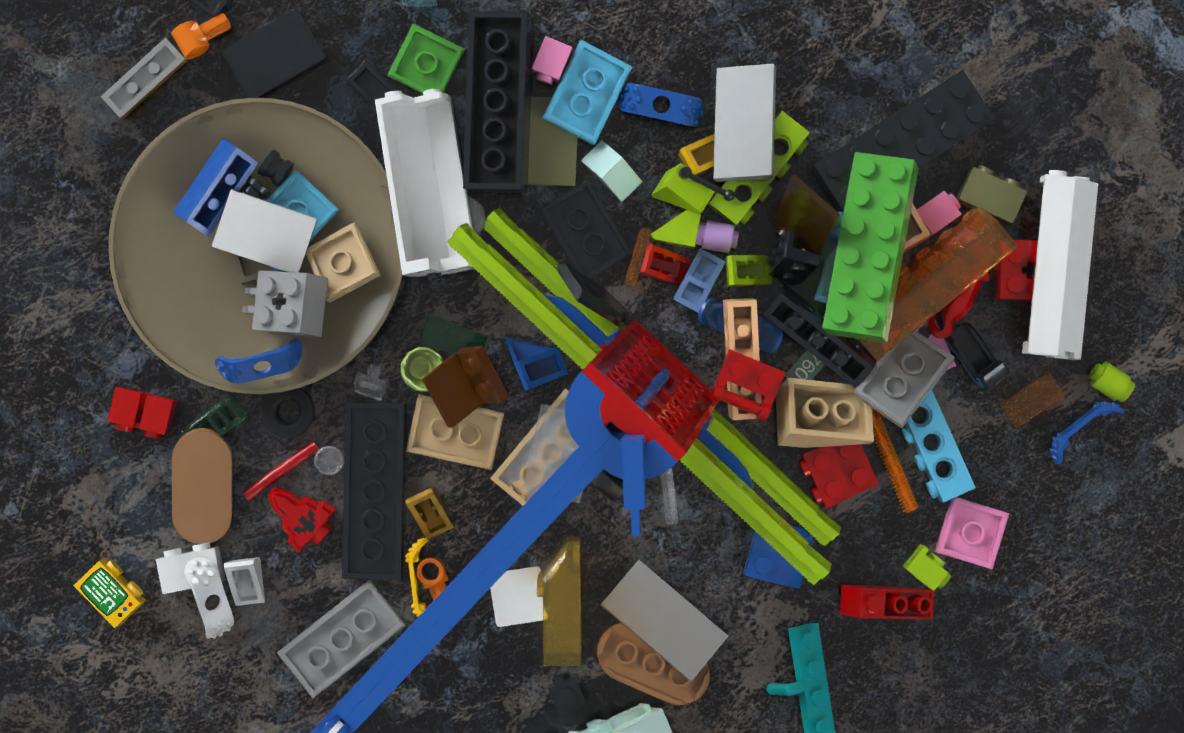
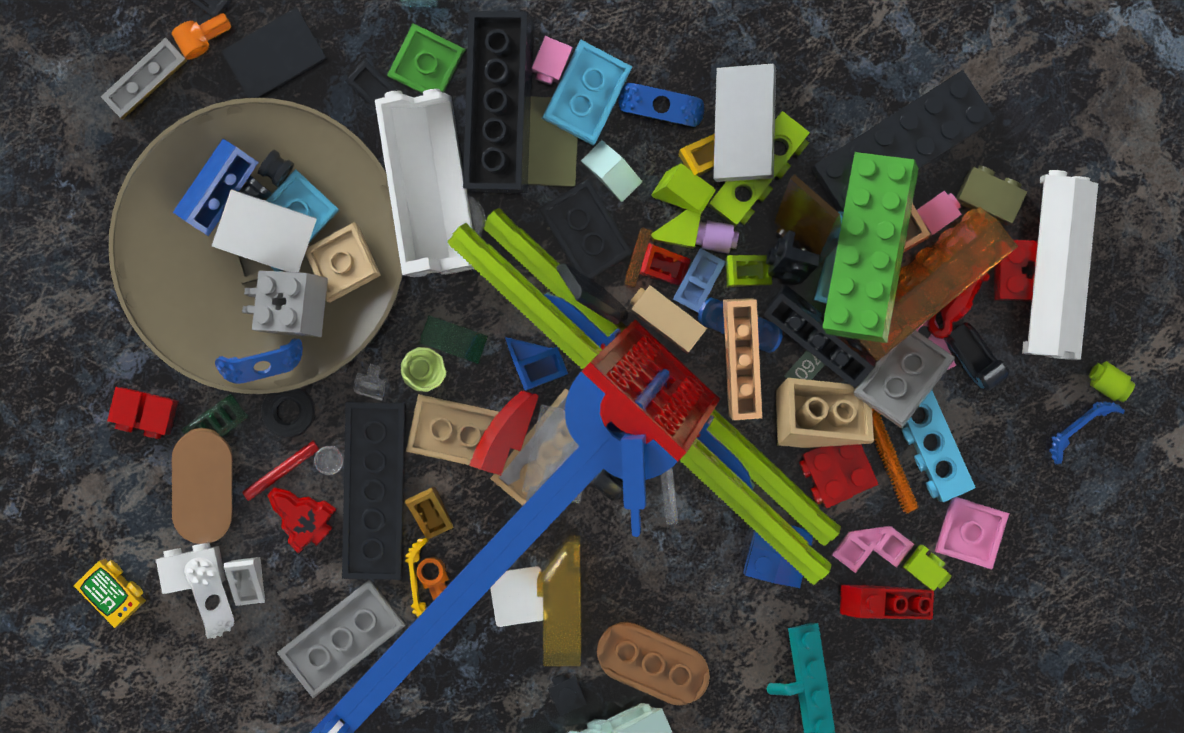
(464, 384): reddish brown bracket -> none
(504, 433): none -> red slope
(664, 620): light grey tile -> none
(667, 318): none -> tan brick
(686, 173): black hinge -> none
(752, 376): red plate -> none
(860, 543): none -> bright pink tile
(1031, 400): clear orange tile -> none

